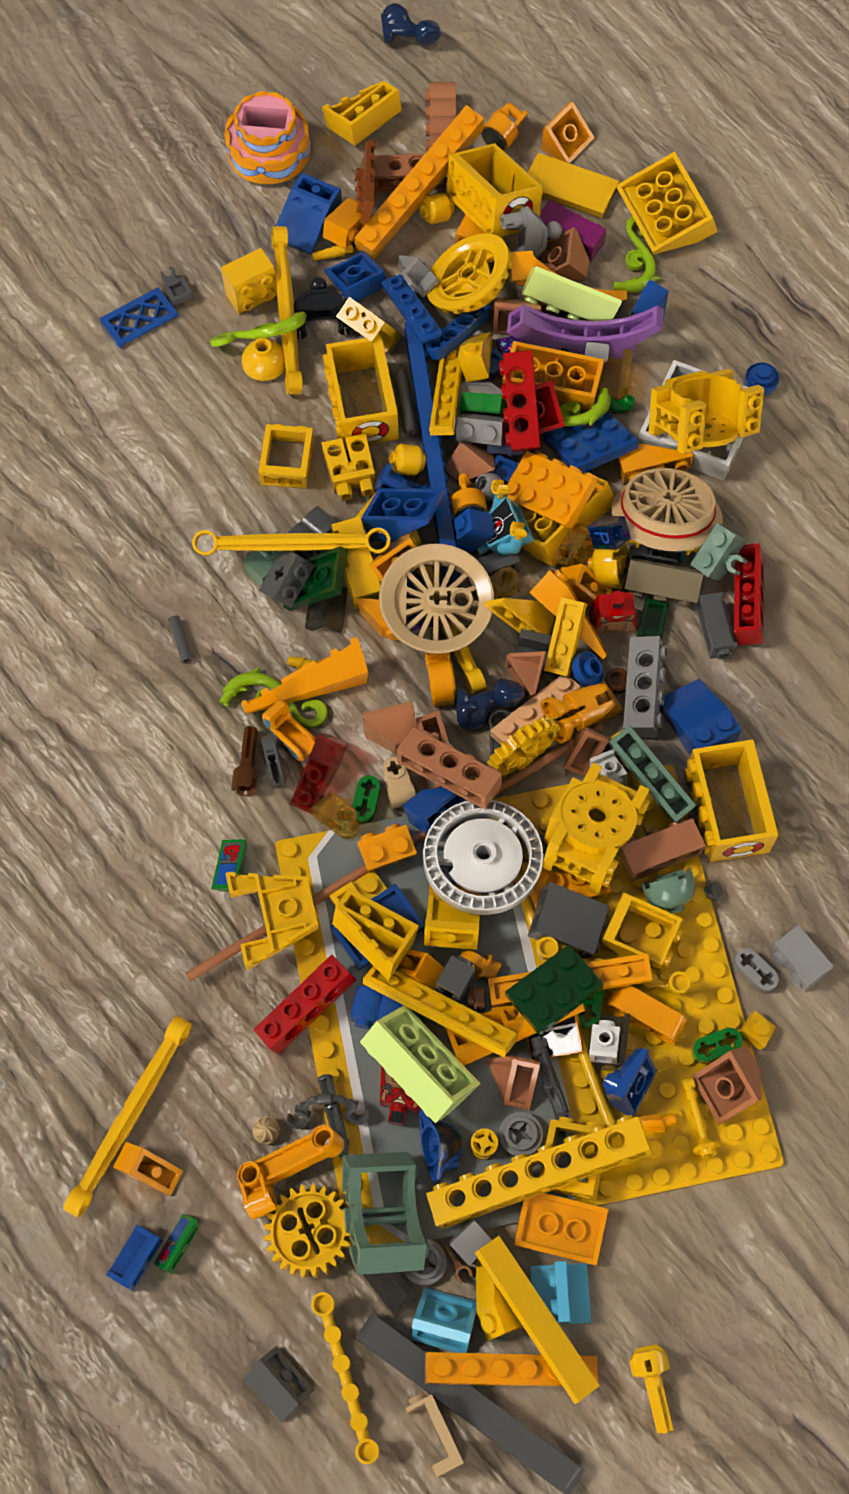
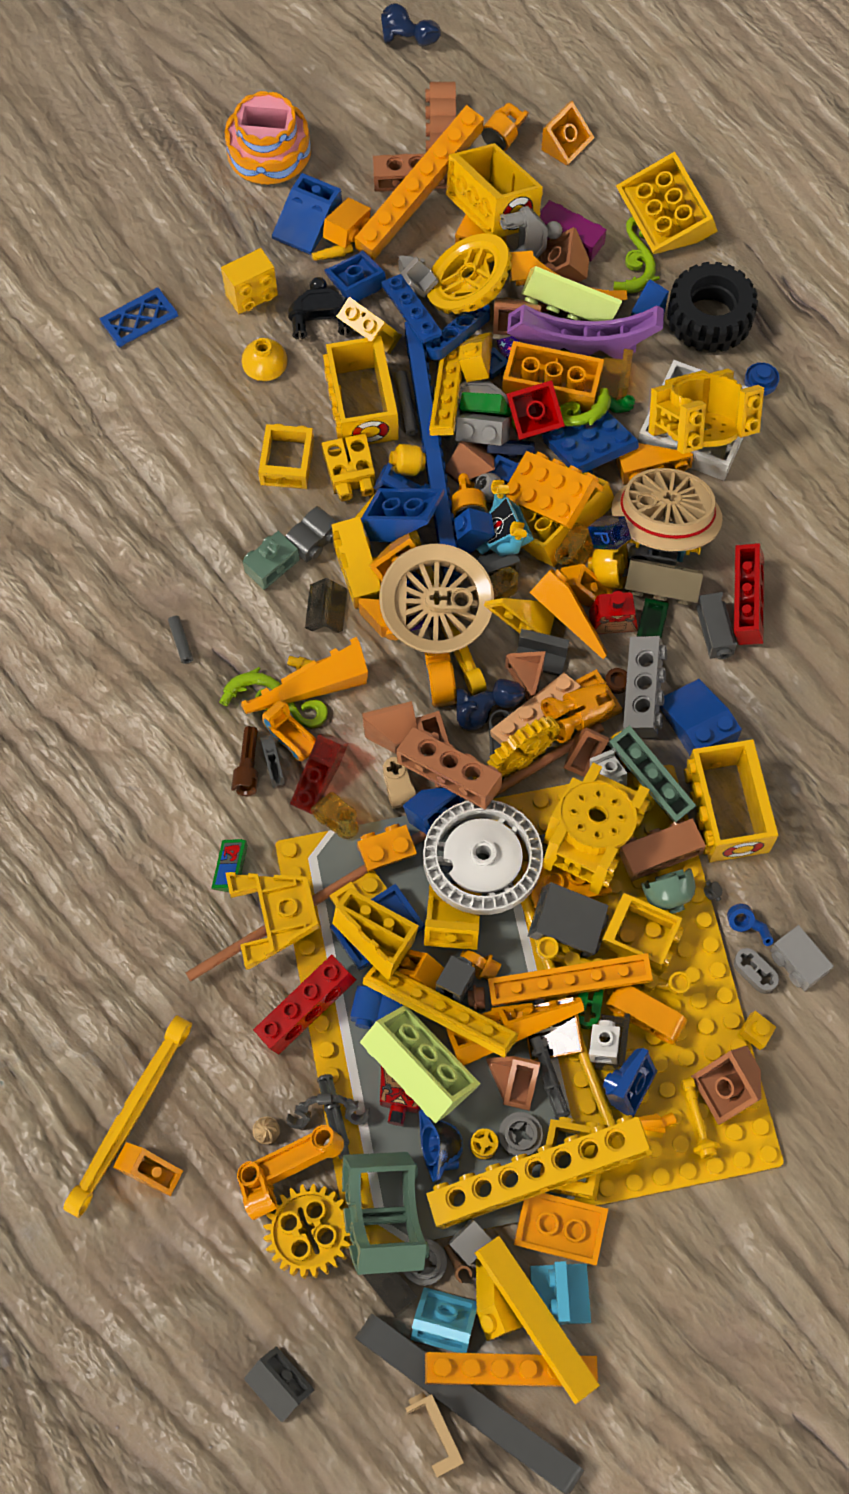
(134, 1258): blue hinge -> none
(176, 289): dark grey plate -> none
(177, 1243): green slope -> none
(262, 331): lime plant -> none
(285, 301): yellow piece -> none
(286, 578): dark grey brick -> none
(290, 541): yellow piece -> none
(325, 578): dark green plate -> none
(364, 113): yellow wedge -> none
(364, 183): dark orange wing -> none
(367, 1449): yellow bar -> none
(372, 800): green beam -> none
(437, 208): yellow head -> none
(522, 363): red brick -> none
(554, 989): dark green plate -> none
(565, 636): yellow plate -> none
(573, 185): yellow tile -> none
(587, 669): blue plate -> none
(597, 350): light grey slope -> none
(653, 1382): yellow piece -> none
(714, 1039): green beam -> none
(718, 284): none -> black tyre
(719, 553): sand green brick -> none
(748, 921): none -> blue plate

